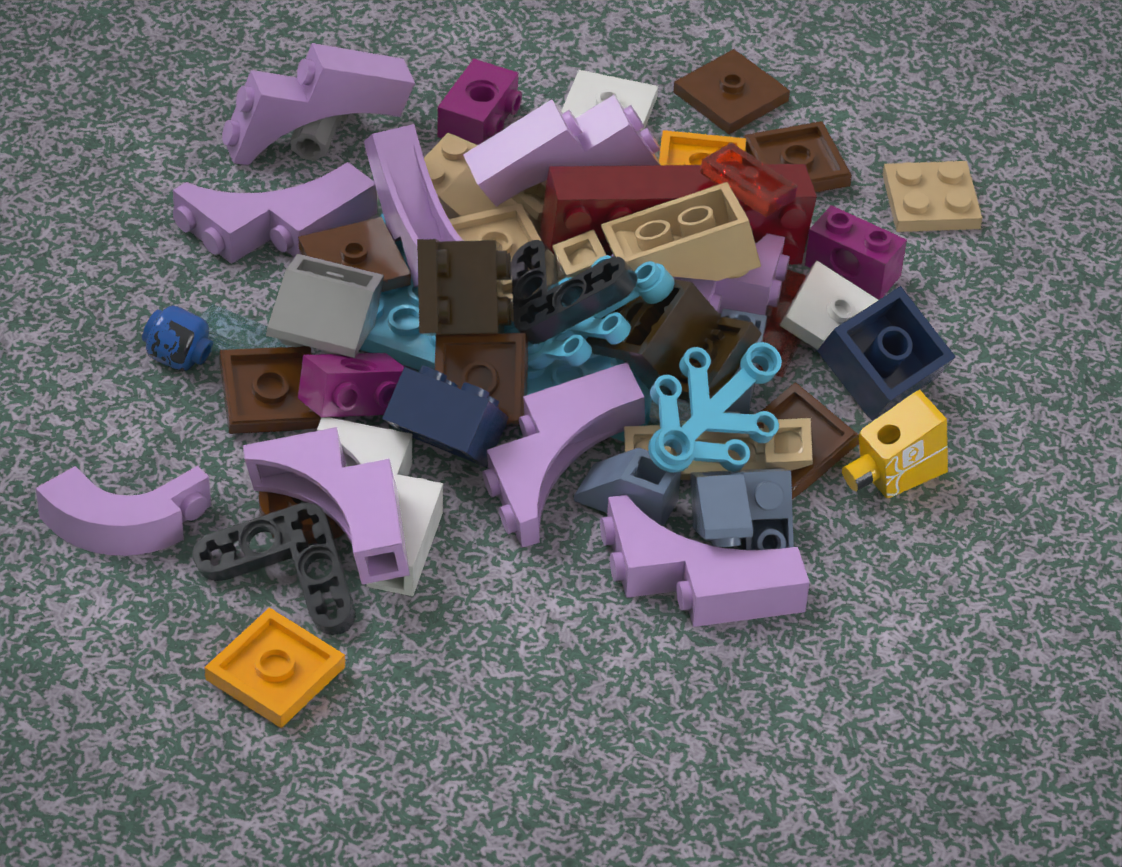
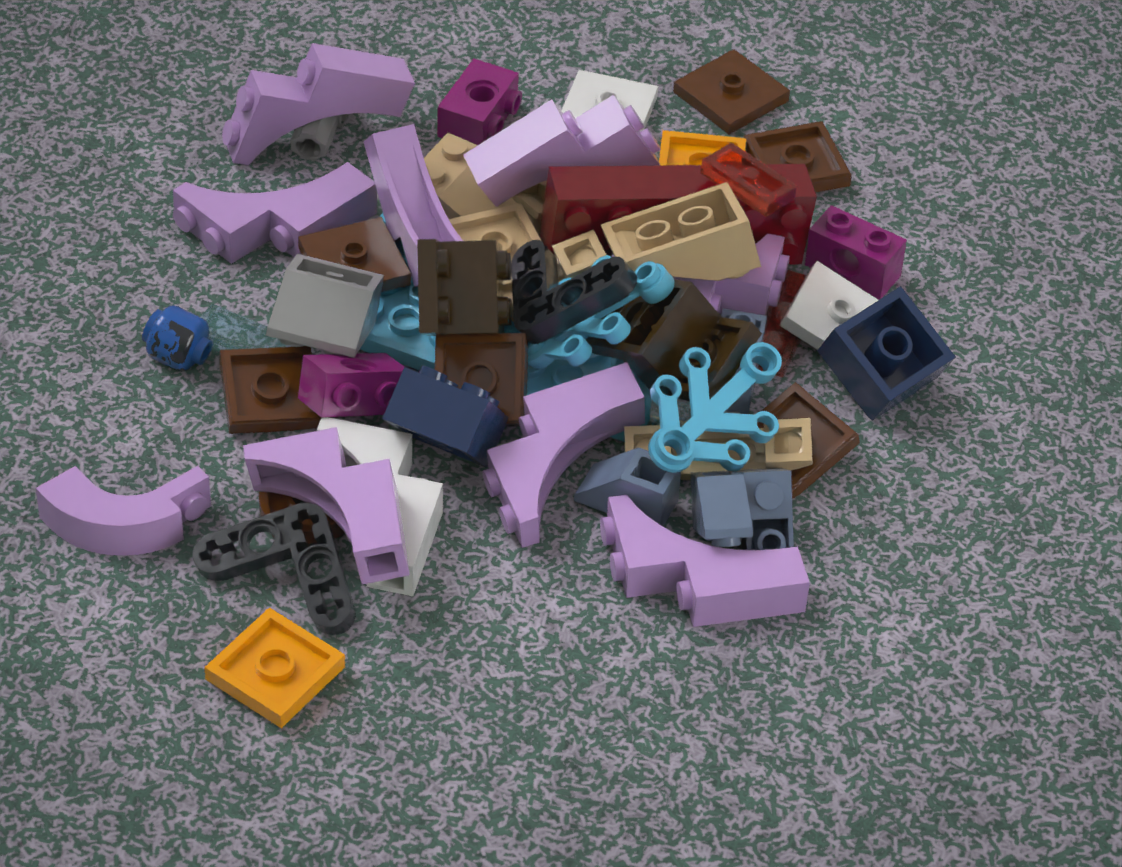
(901, 448): yellow torso -> none
(932, 196): tan plate -> none

